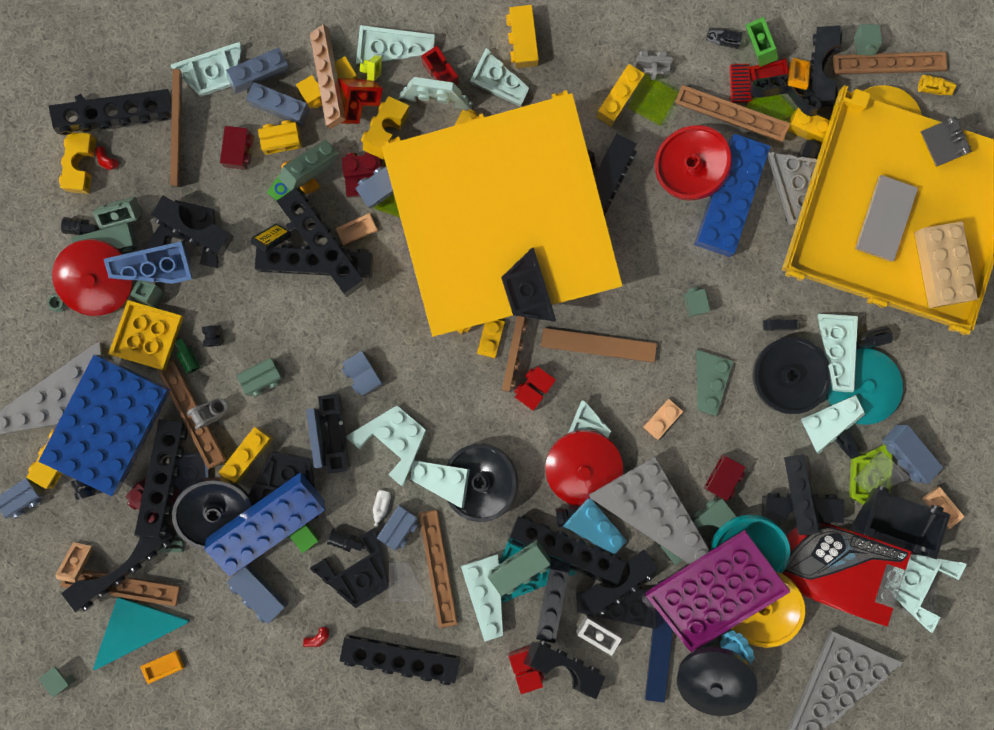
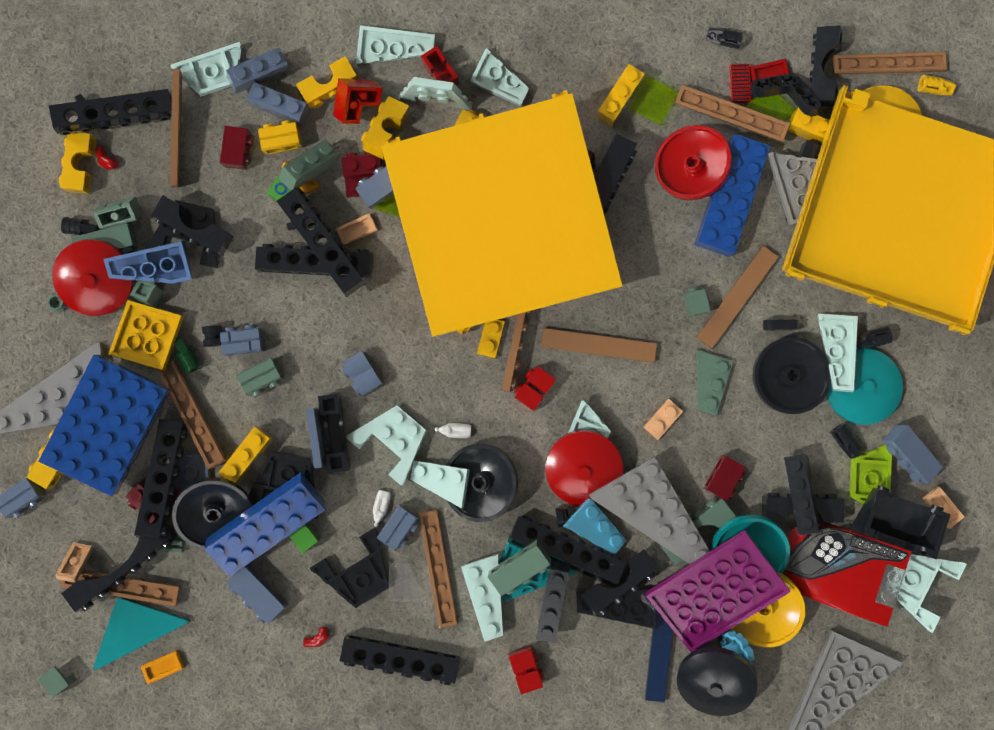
(83, 492): black wheel -> none
(205, 414): light grey piece -> none
(241, 341): none -> sand blue brick
(270, 237): tile -> none
(327, 76): medium nougat plate -> none
(344, 541): black hinge -> none
(372, 67): neon yellow tile -> none
(455, 430): none -> white piece
(522, 36): yellow brick -> none
(527, 289): black wing -> none
(584, 679): black arch -> none
(598, 635): white brick -> none
(654, 64): light grey hips -> none
(737, 297): none -> medium nougat tile
(762, 42): bright green brick -> none
(799, 73): light orange tile -> none
(830, 422): light aqua wing -> none
(867, 39): sand green brick -> none
(880, 472): clear wing -> none
(886, 218): light grey tile -> none
(945, 265): tan brick -> none
(946, 141): dark grey hinge -> none

